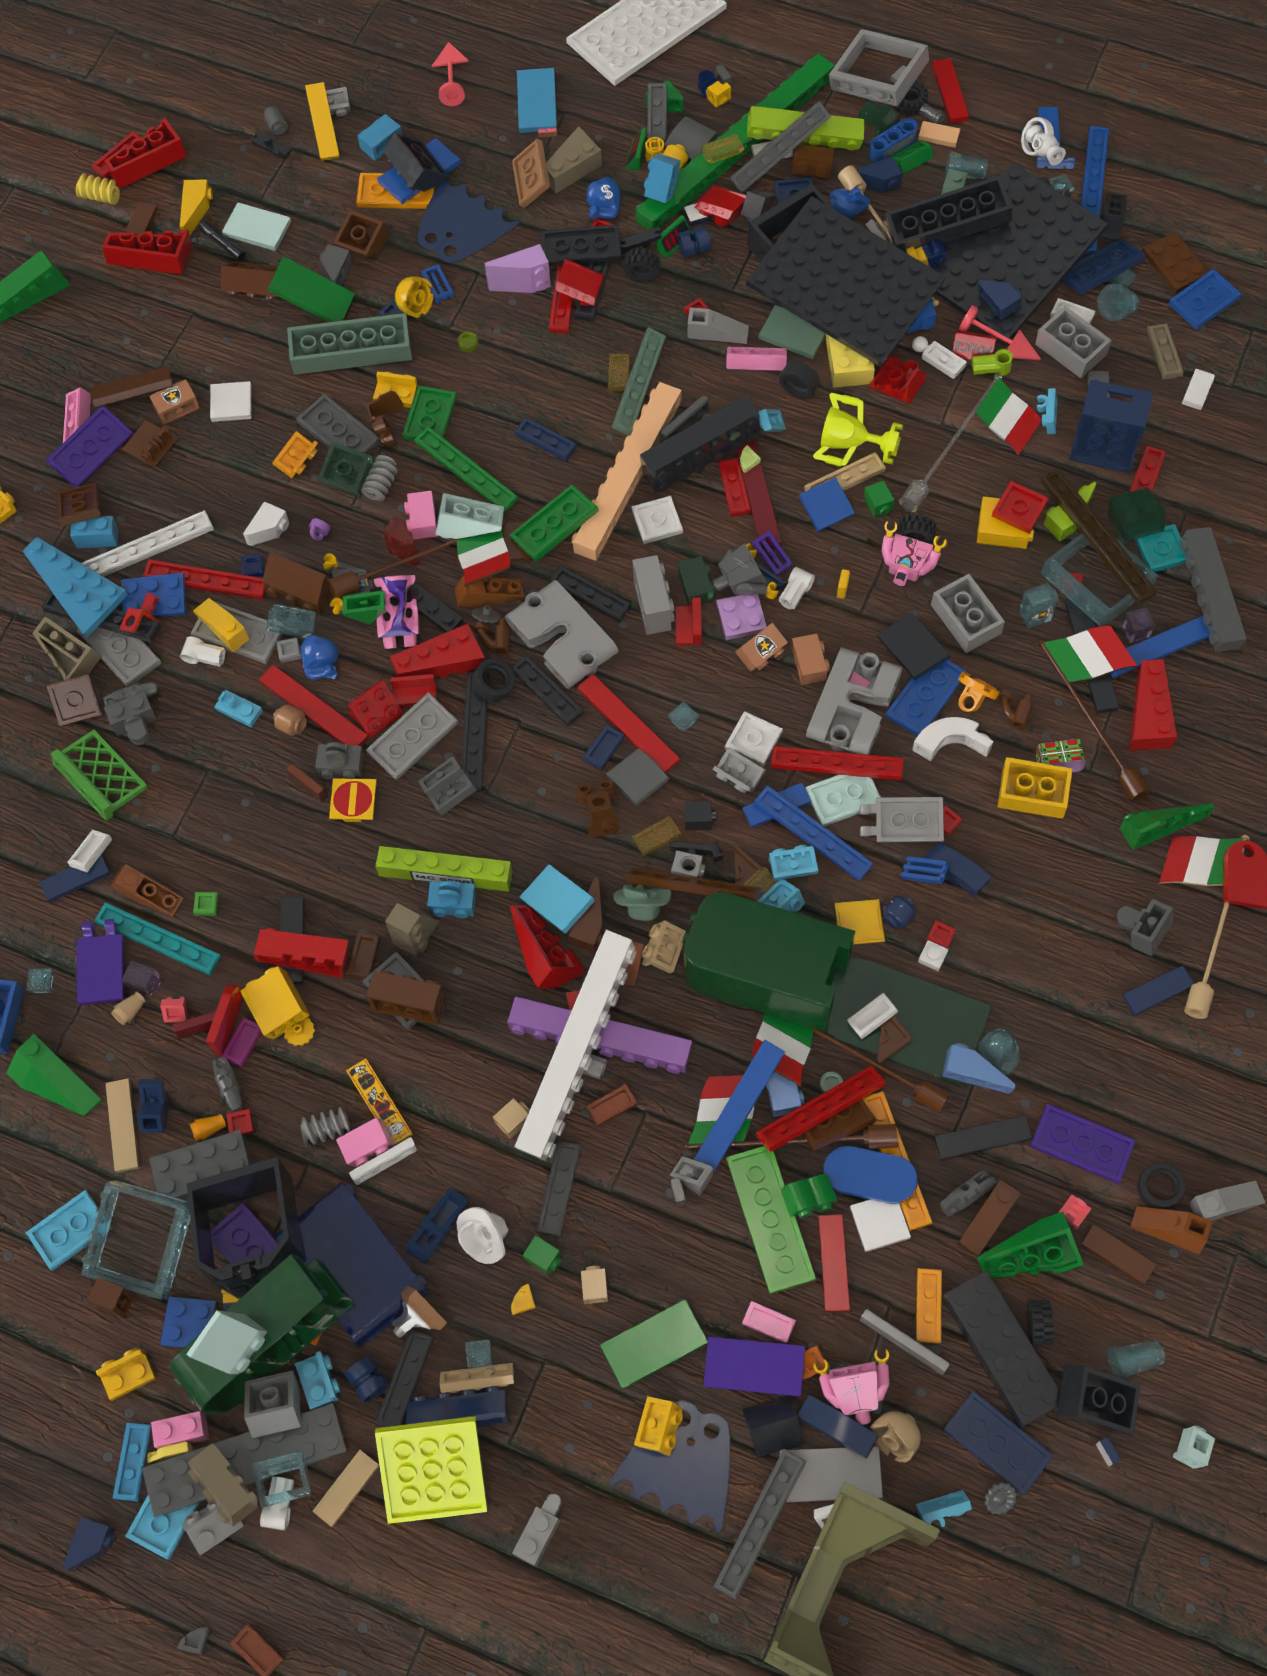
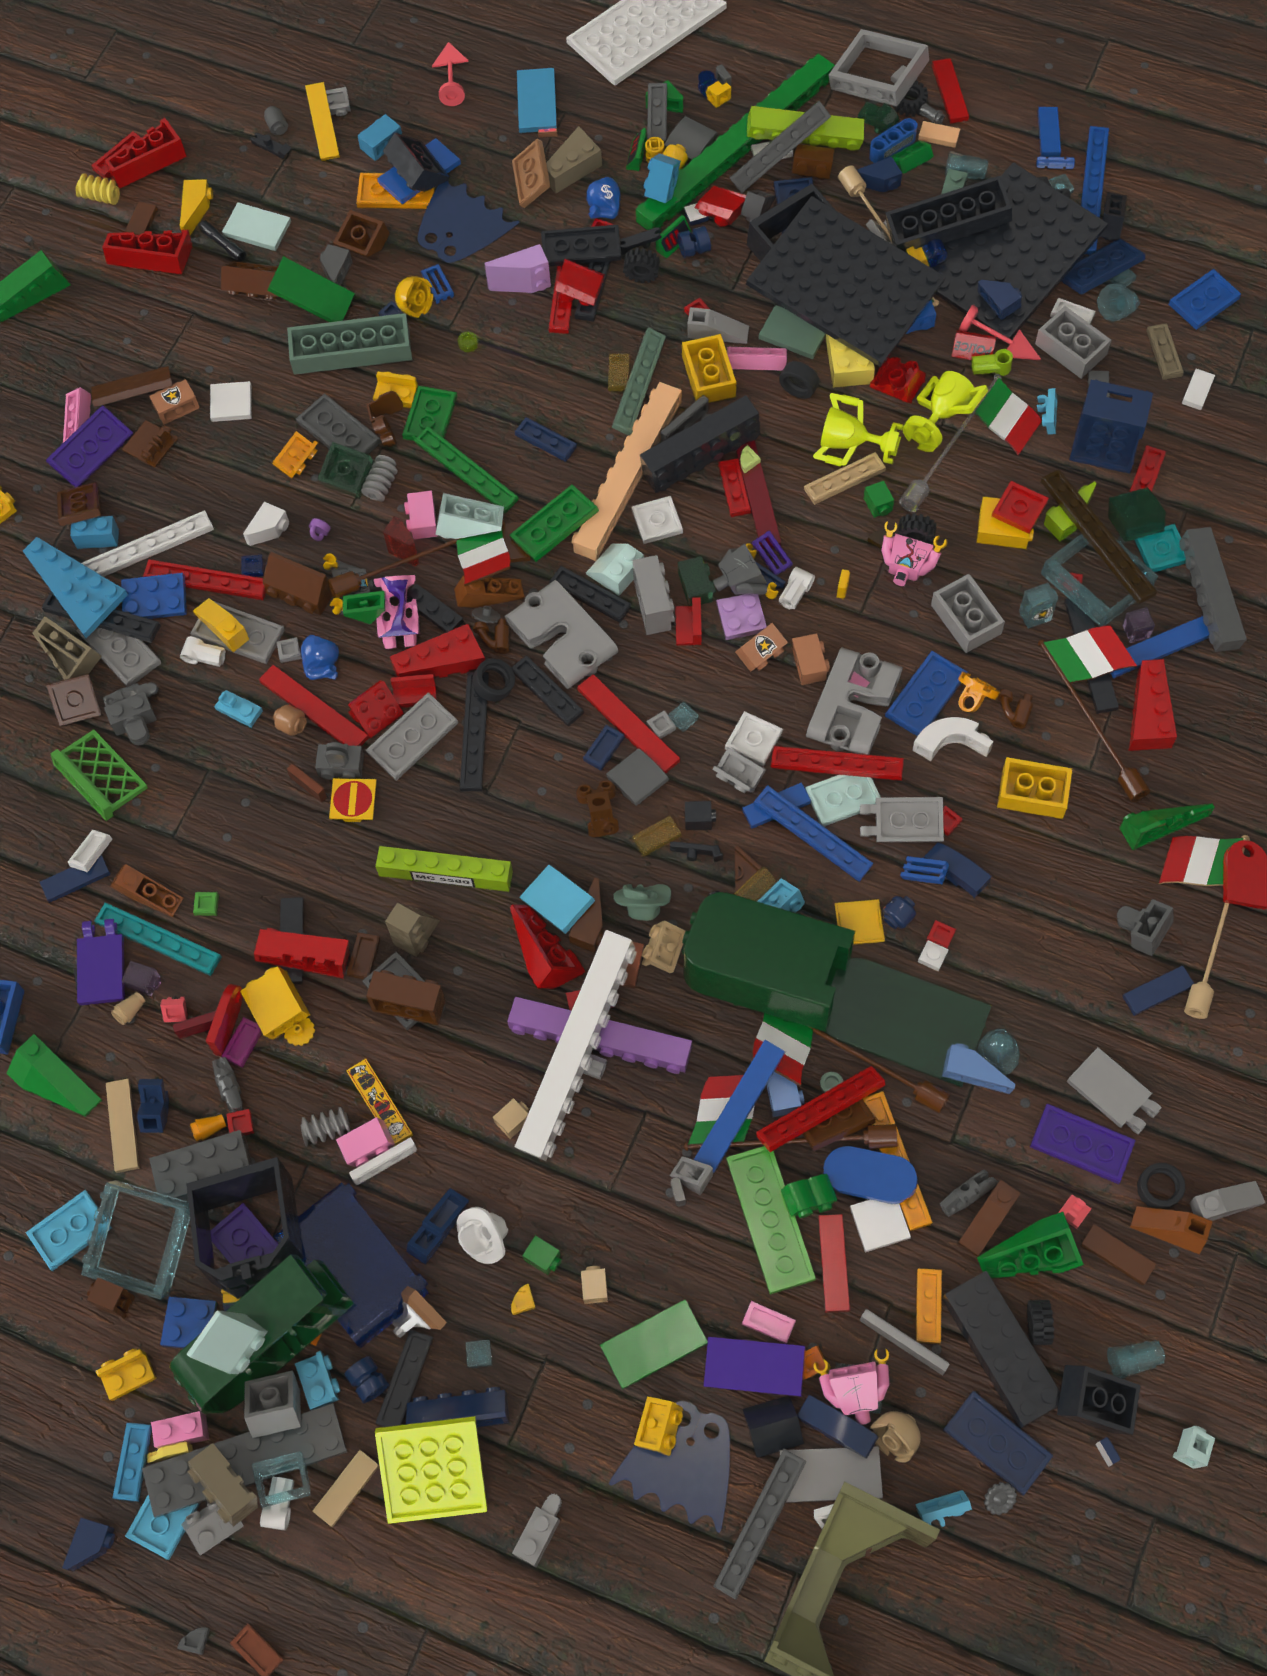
(40, 980): clear light blue plate -> none
(145, 611): red bracket -> none
(290, 621): clear light blue brick -> none
(447, 785): dark grey slope -> none
(451, 899): dark azure brick -> none
(477, 1378): tan plate -> none
(559, 1189): black tile -> none
(611, 1105): copper tile -> none
(615, 567): none -> light aqua slope
(661, 724): none -> light grey tile
(683, 859): light grey brick -> none
(690, 884): reddish brown tile -> none
(709, 368): none -> yellow brick
(722, 148): clear yellow tile -> none
(771, 420): medium azure plate -> none
(793, 862): medium azure bracket -> none
(826, 504): blue tile -> none
(849, 202): blue piece -> none
(872, 1016): white tile -> none
(892, 1039): reddish brown tile -> none
(913, 646): black tile -> none
(939, 357): white plate -> none
(951, 396): none -> neon yellow piece
(983, 1138): black tile -> none
(1043, 143): white piece -> none
(1062, 754): piece -> none
(1113, 1091): none -> light grey tile
(1174, 262): reddish brown plate -> none

